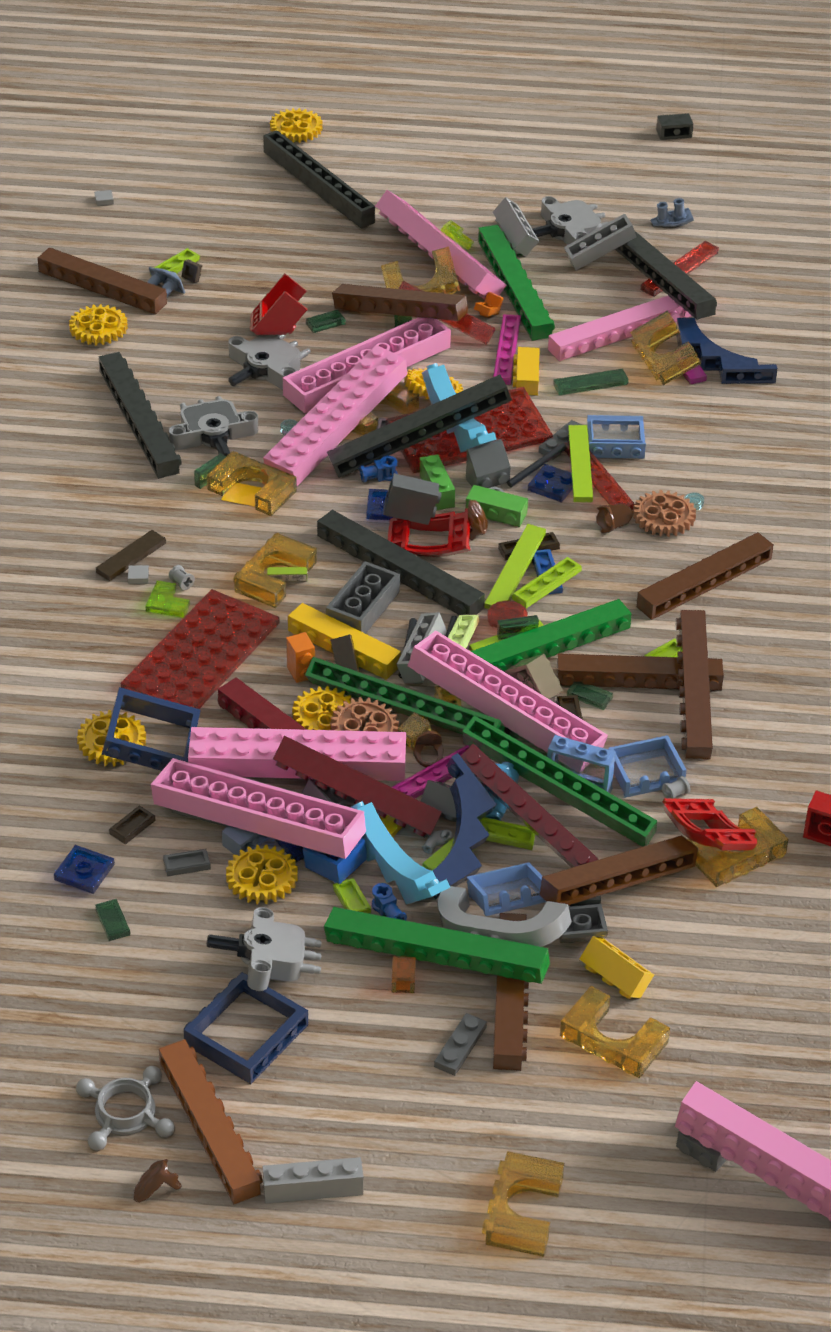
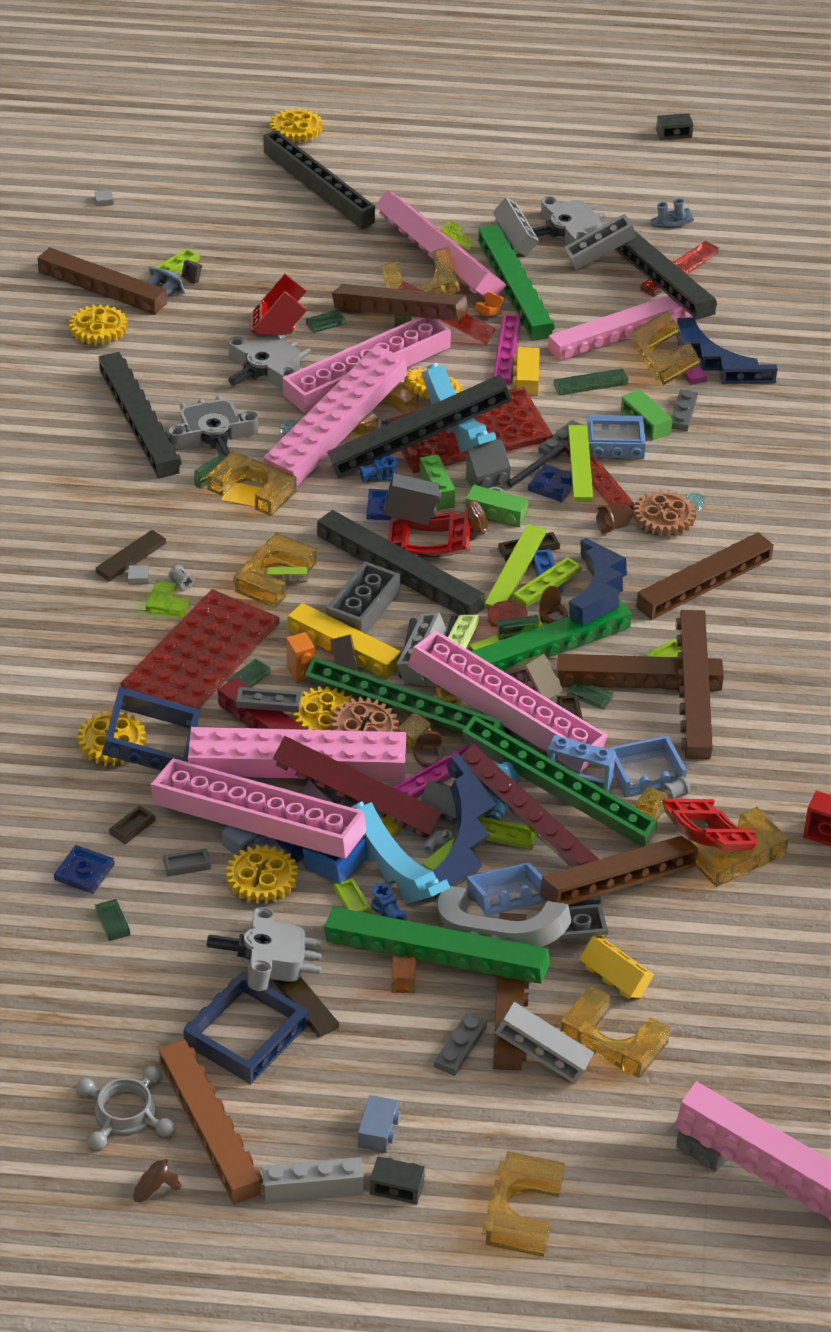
(252, 673): none -> clear green tile
(268, 699): none -> dark grey plate
(319, 1016): none -> dark brown tile
(378, 1123): none -> sand blue brick
(397, 1180): none -> pearl dark grey brick
(544, 1042): none -> light grey brick
(549, 603): none -> reddish brown piece
(607, 582): none -> dark blue arch
(651, 802): none -> clear yellow brick
(655, 420): none -> bright green brick
(684, 409): none -> dark grey plate

